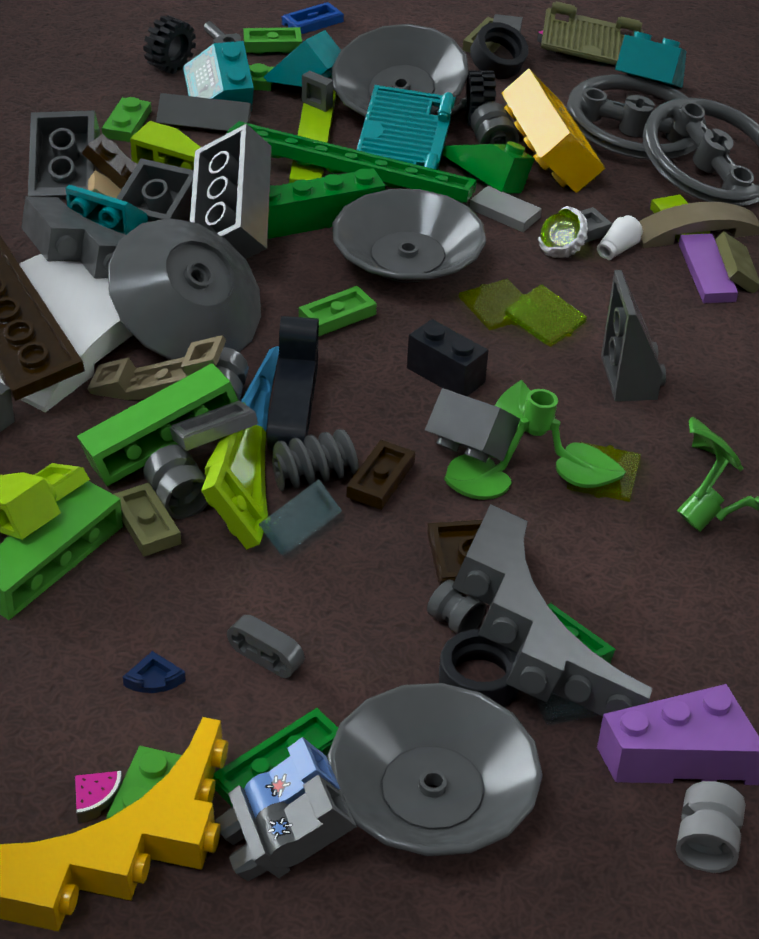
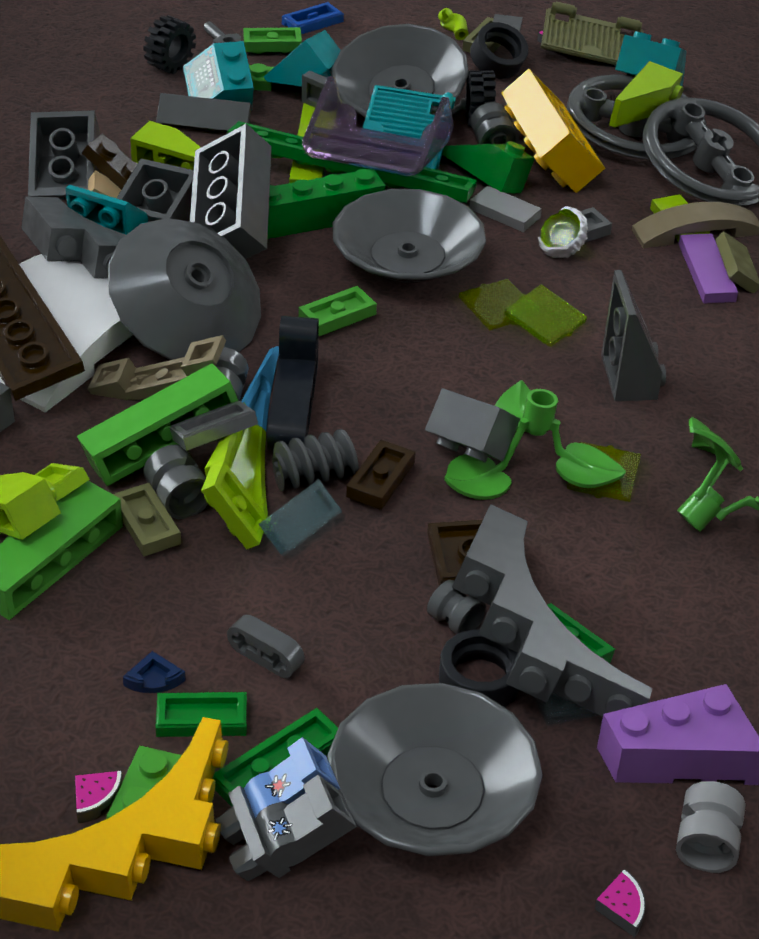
(126, 119): bright green plate -> none
(182, 712): none -> green tile
(335, 137): none -> clear purple windscreen
(447, 358): black brick -> none
(454, 23): none -> lime arm
(620, 237): white cone -> none
(623, 903): none -> tile
(645, 93): none -> lime slope

